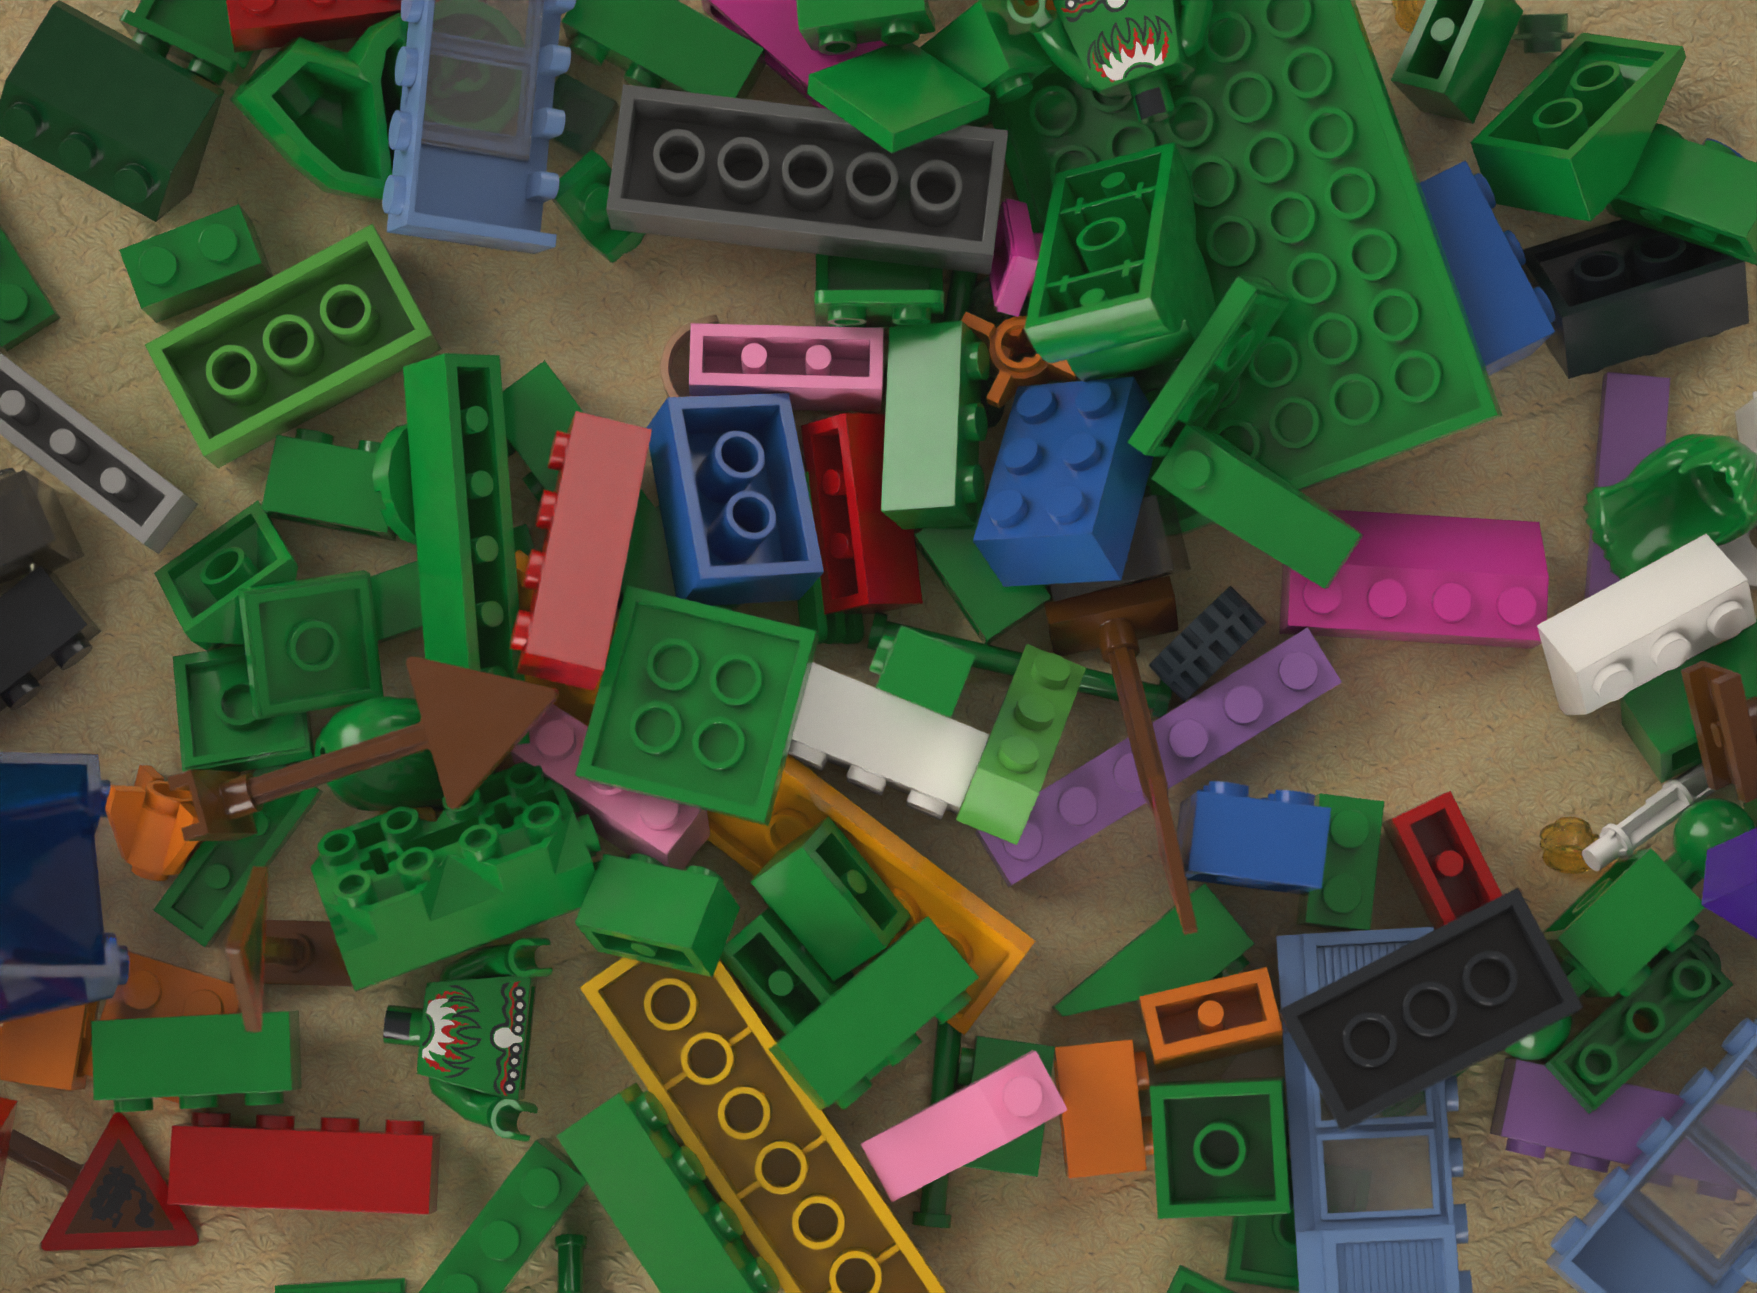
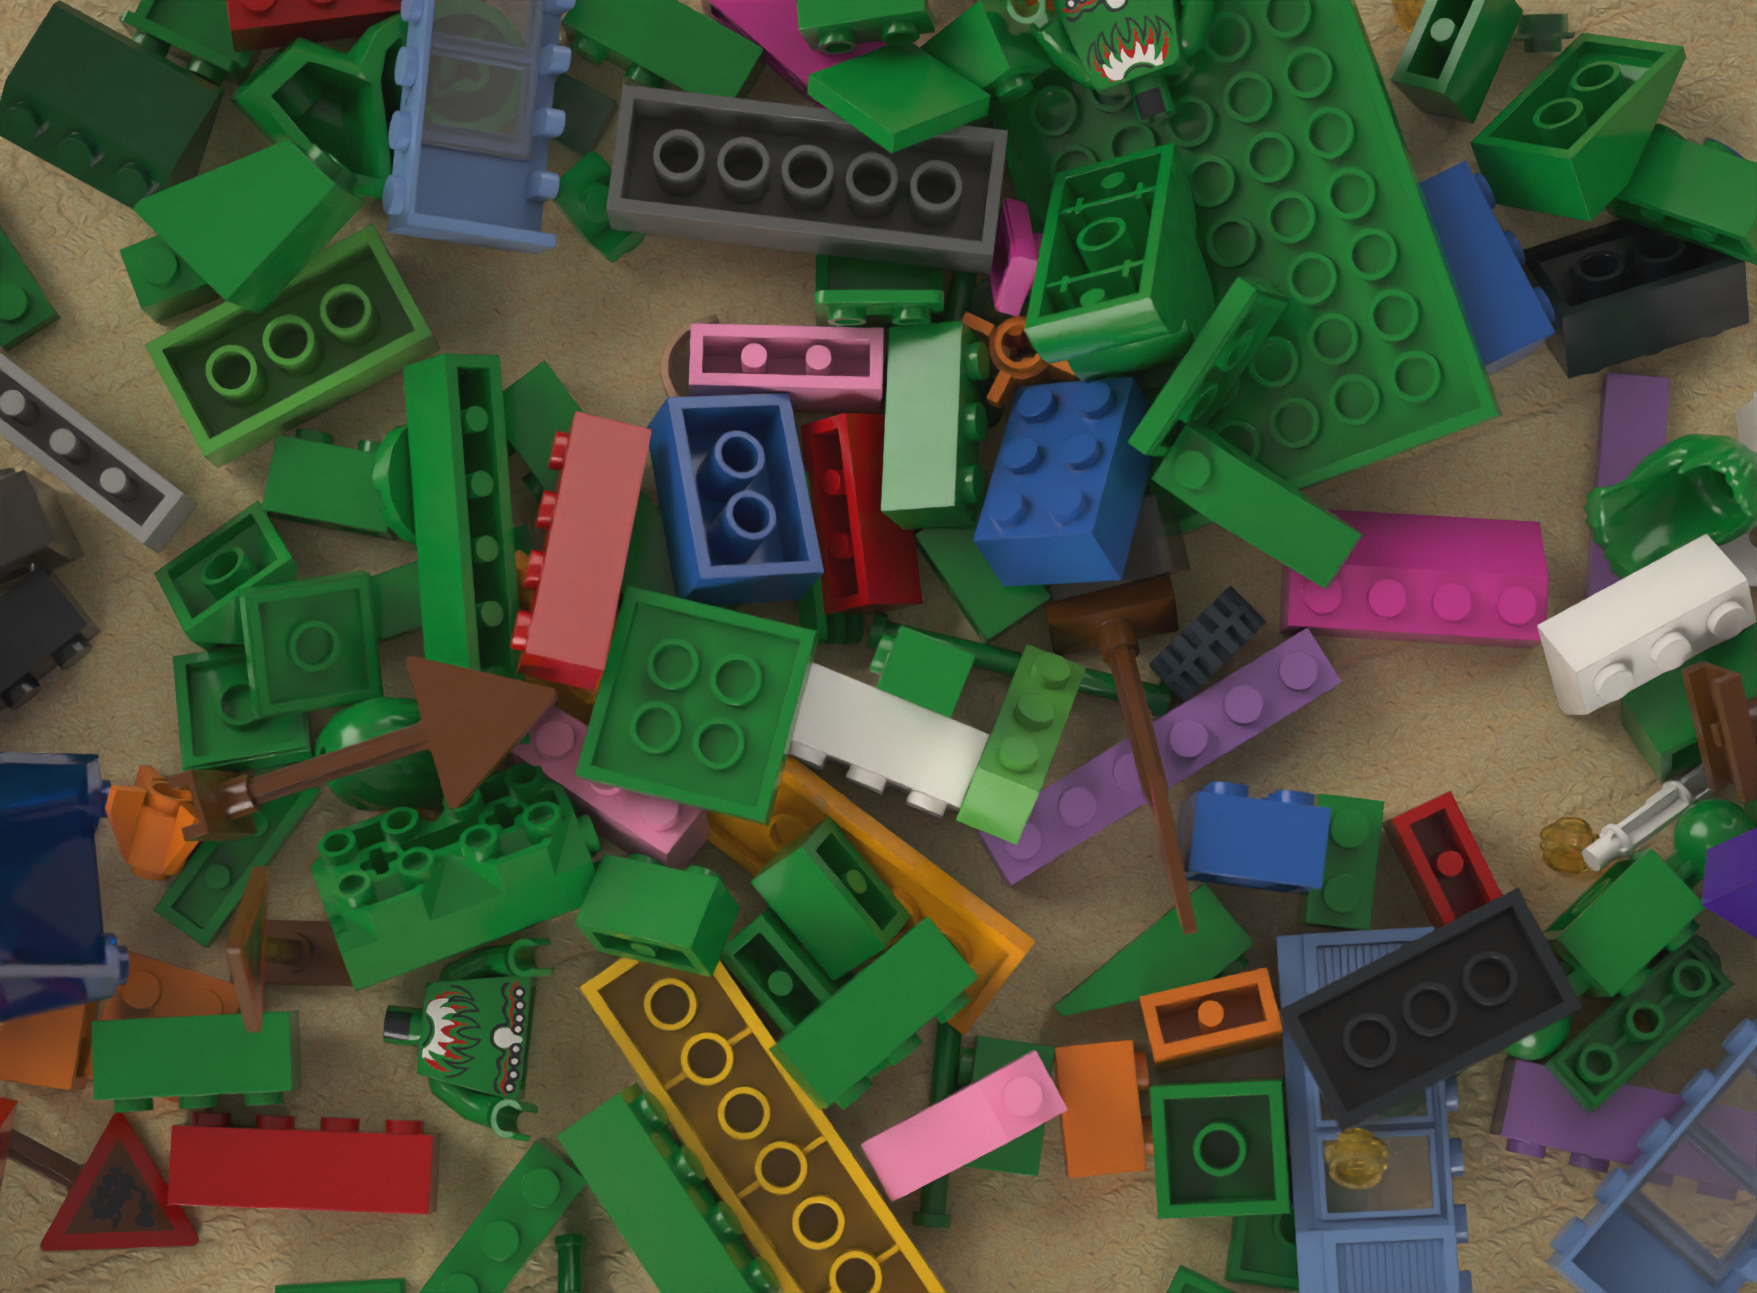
(255, 219): none -> green slope
(1356, 1159): none -> clear yellow plate

